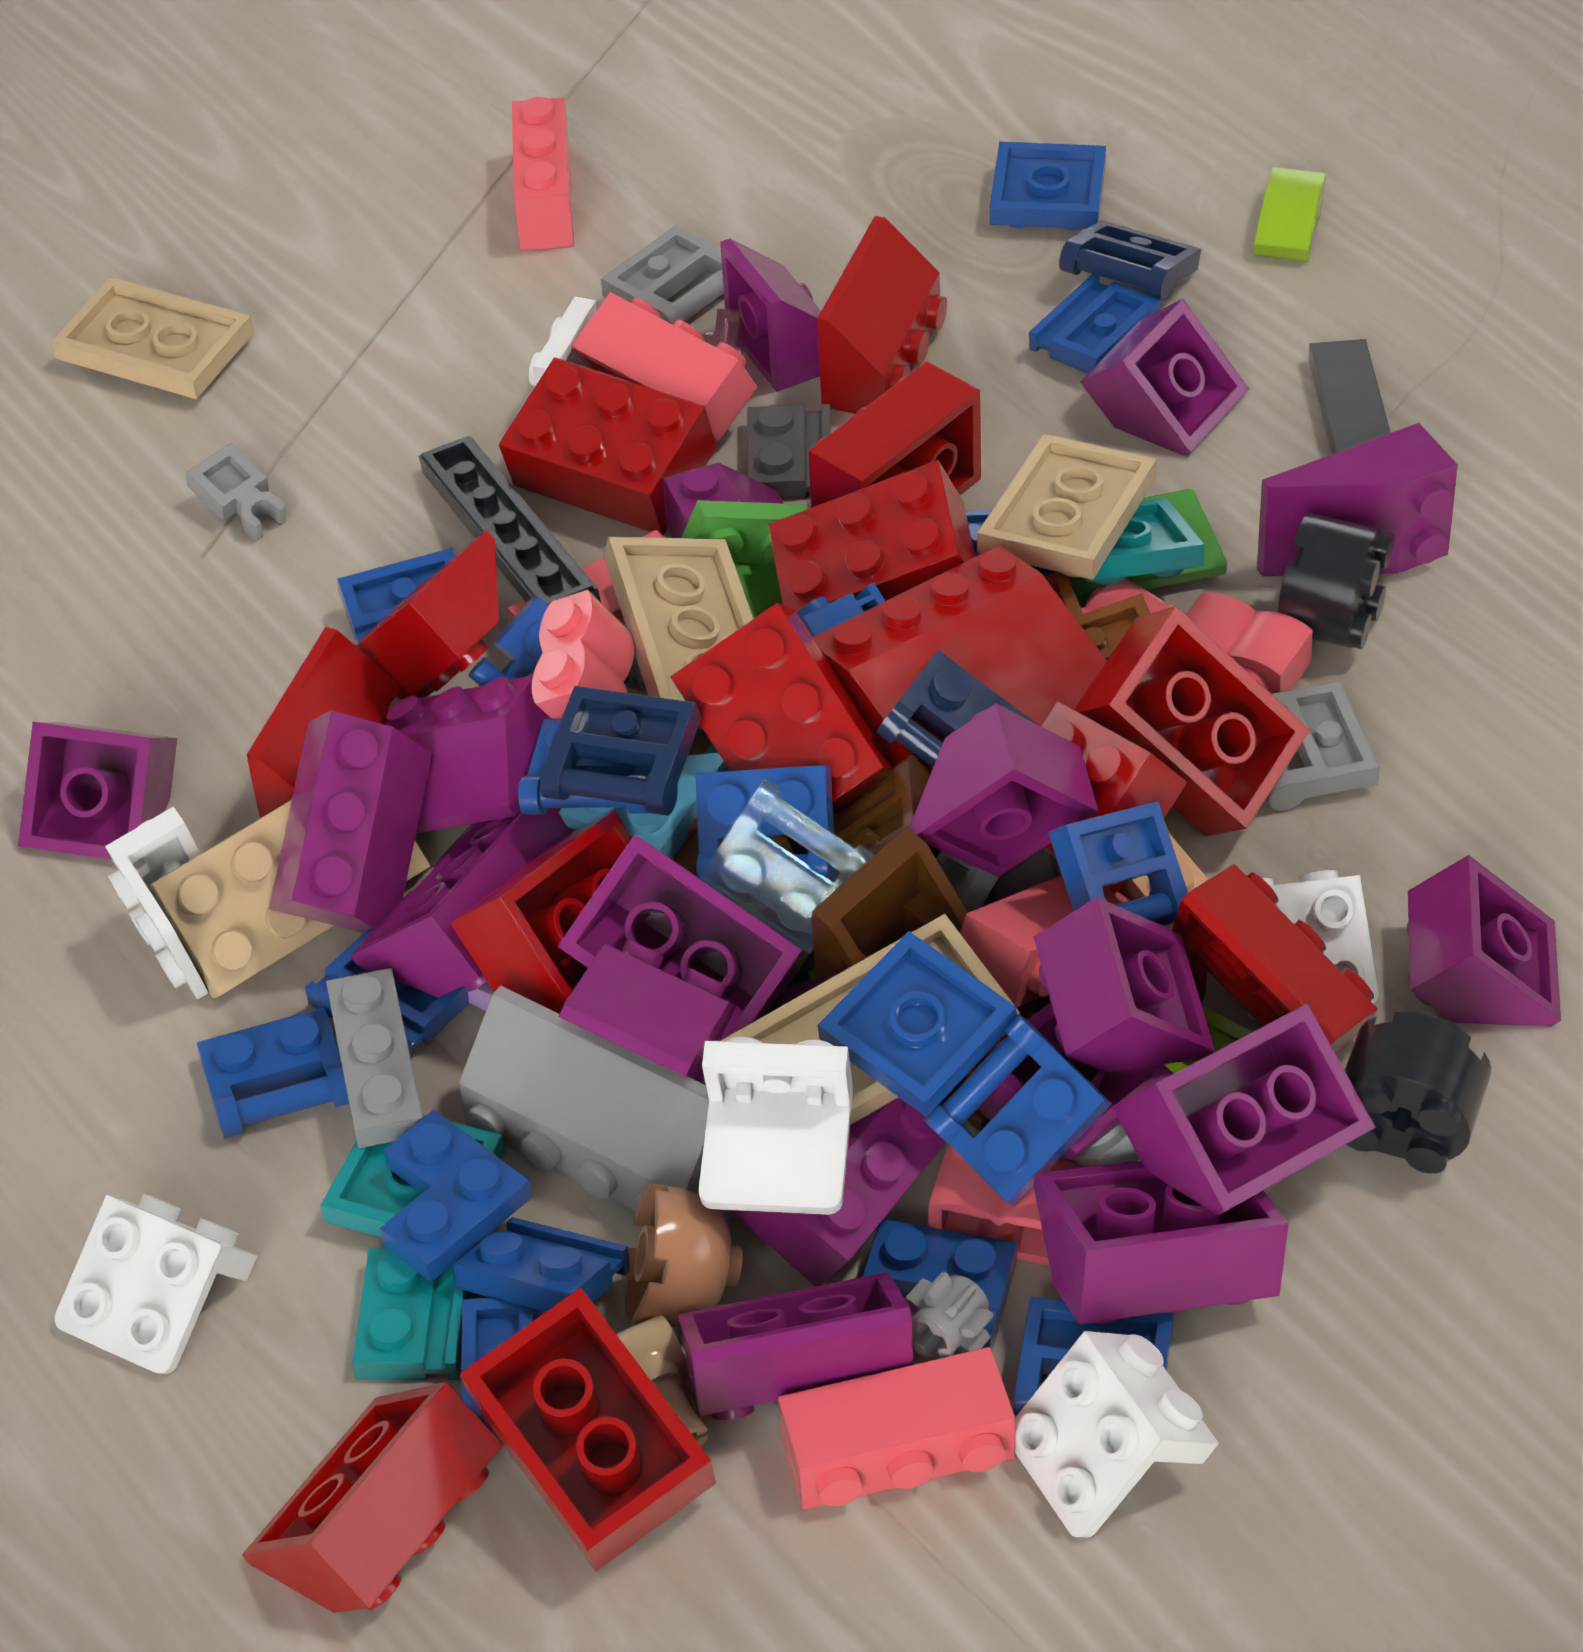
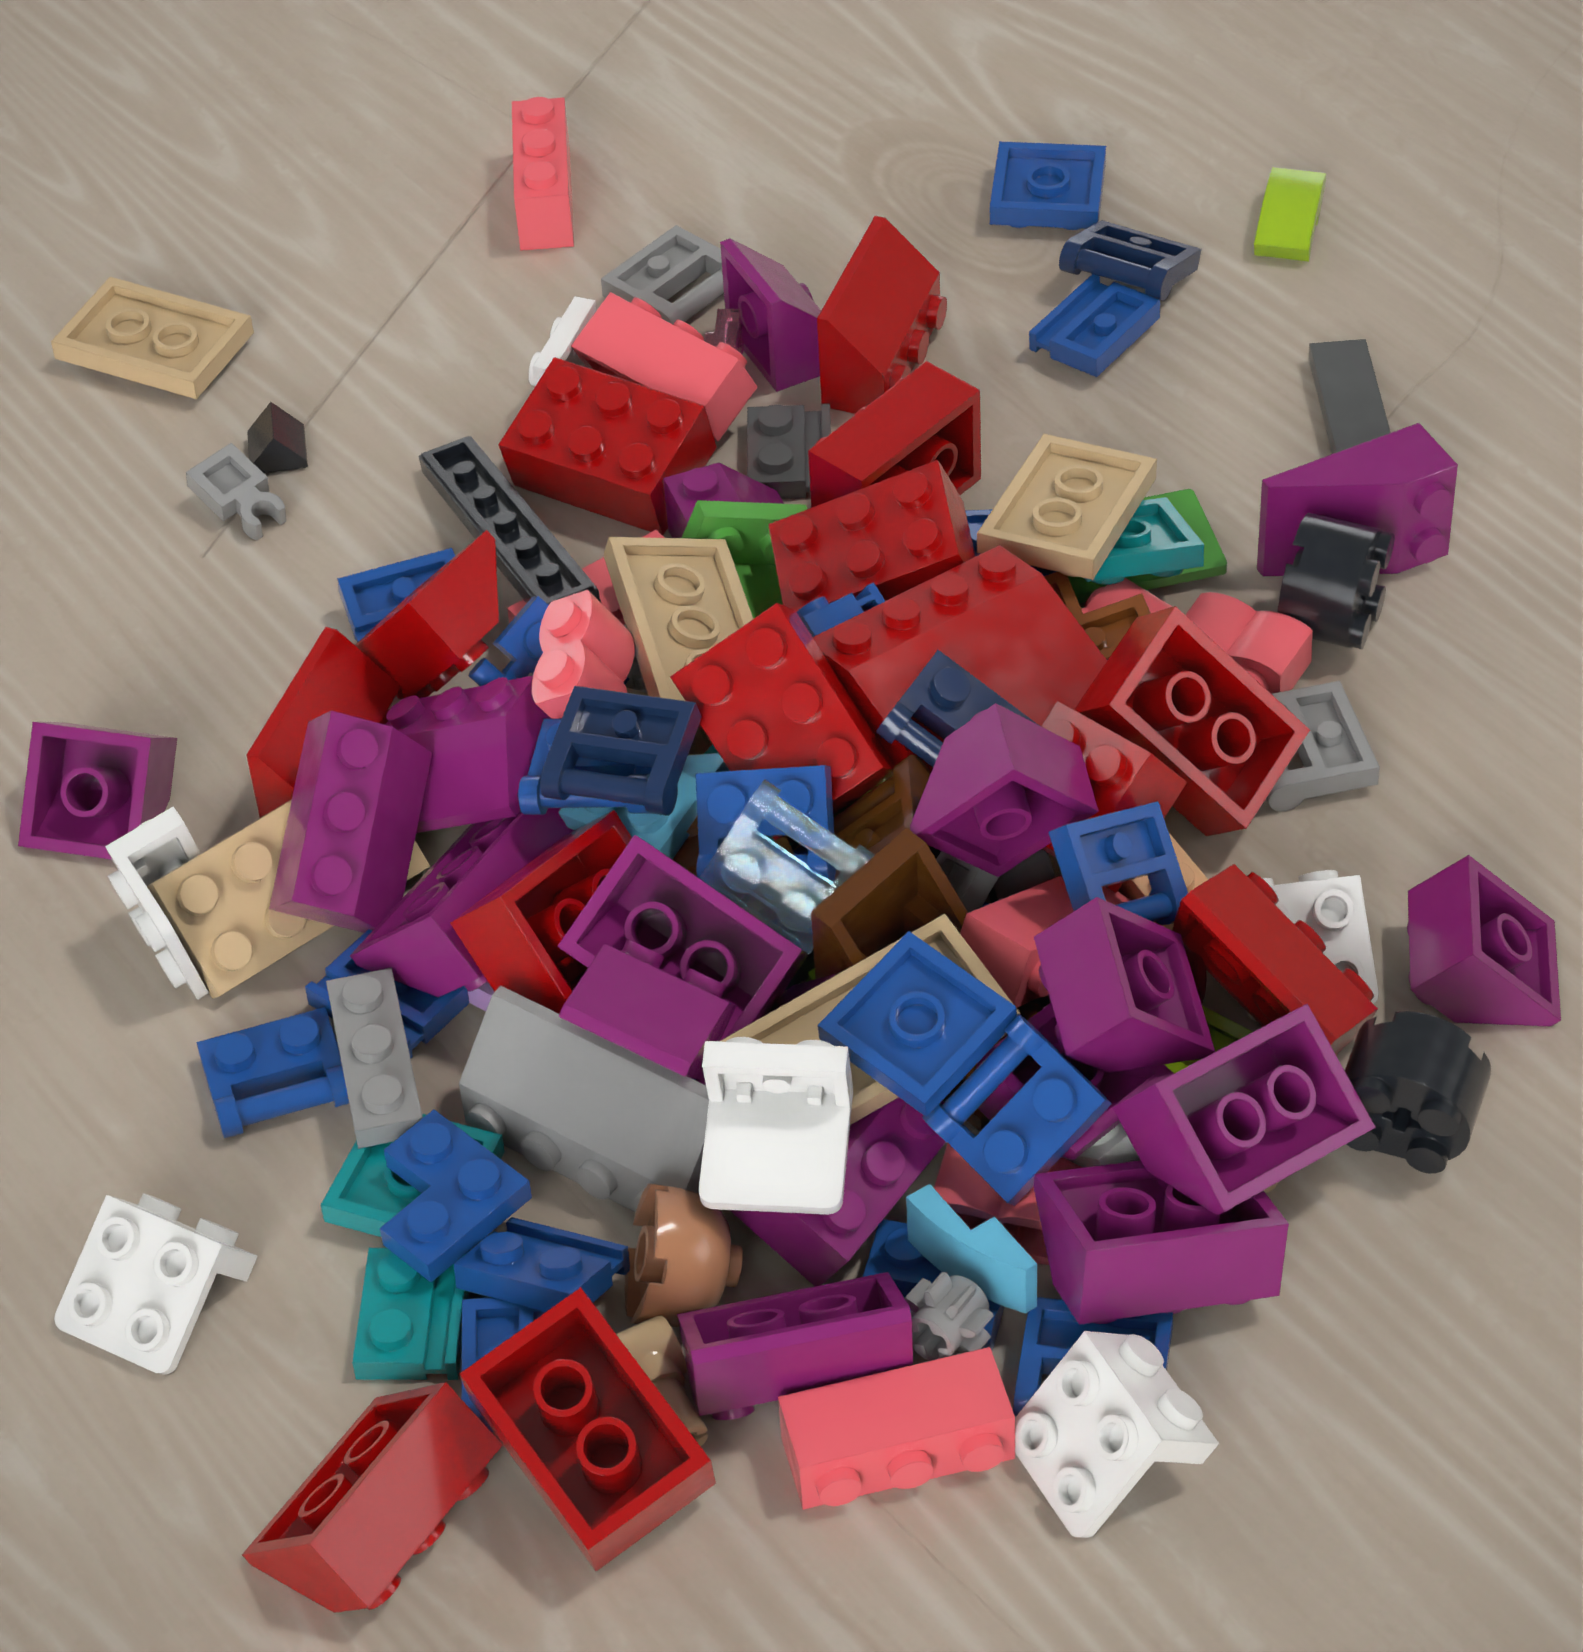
(277, 441): none -> black slope
(983, 1254): none -> medium azure slope
(1166, 381): magenta slope -> none

